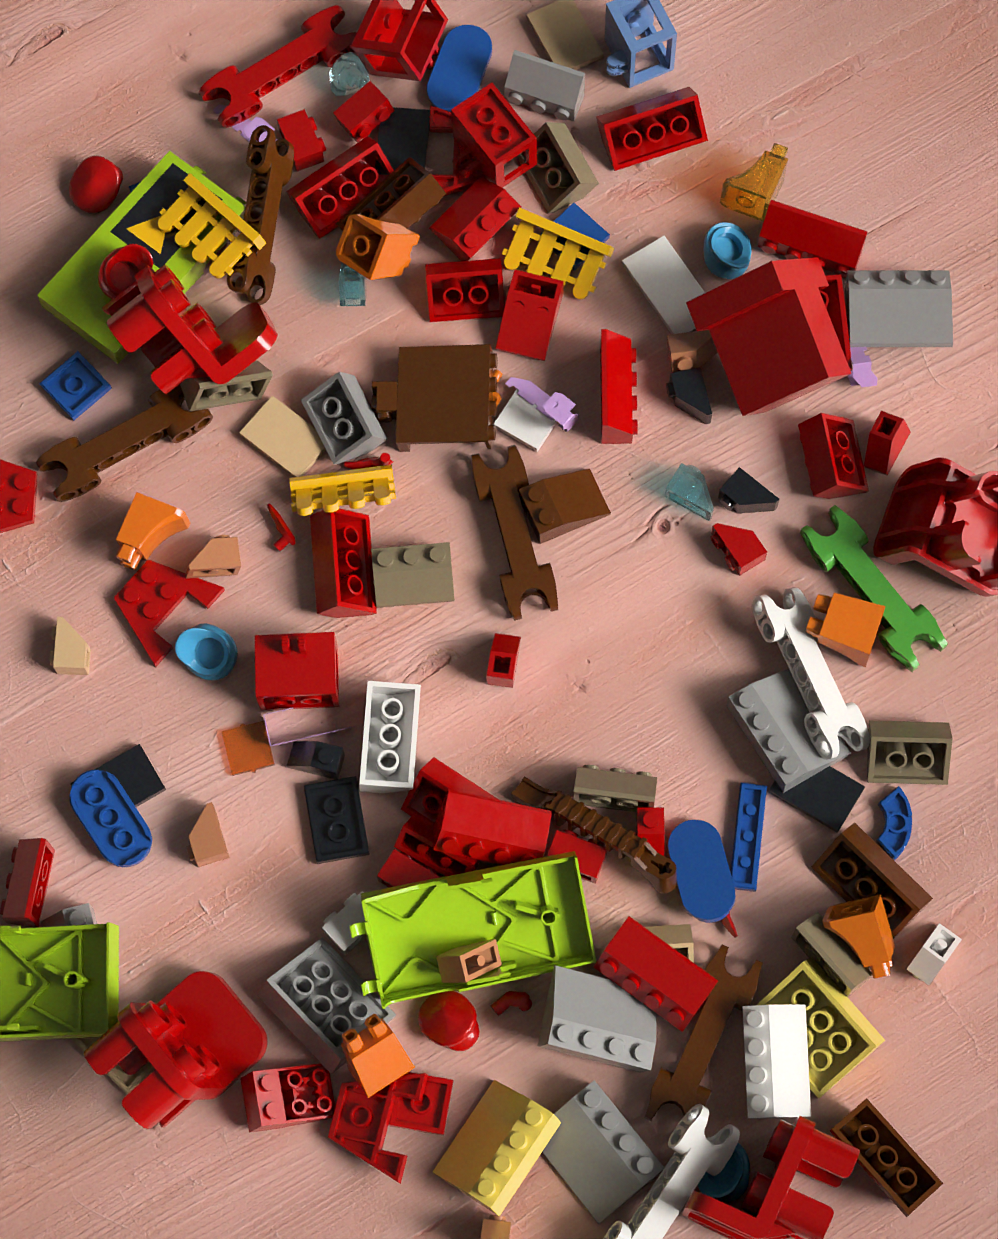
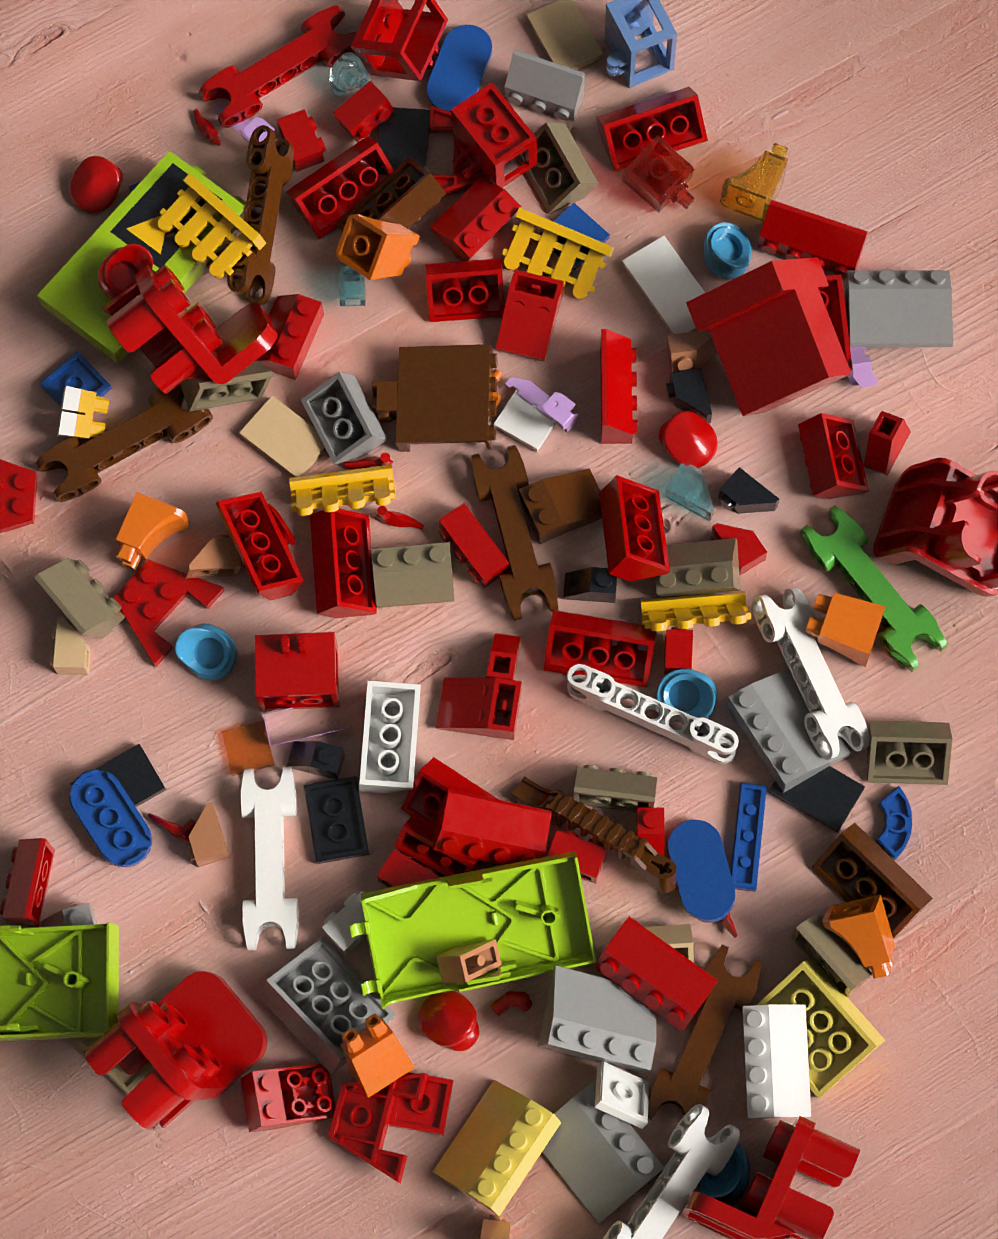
(81, 597): none -> dark tan slope
(84, 403): none -> hips
(176, 830): none -> red bar
(206, 129): none -> red bar
(260, 545): none -> red slope
(270, 905): none -> white piece
(296, 324): none -> red slope
(397, 519): none -> red bar
(473, 546): none -> red brick
(480, 706): none -> red slope
(590, 585): none -> black slope
(592, 695): none -> white piece
(604, 644): none -> red slope
(622, 1095): none -> white tile
(633, 530): none -> red slope
(660, 176): none -> clear red hinge
(678, 649): none -> red slope
(688, 692): none -> dark azure piece
(689, 439): none -> red piece
(694, 609): none -> yellow fence
(700, 569): none -> dark tan slope
(887, 1157): reddish brown slope -> none
(934, 954): white slope -> none

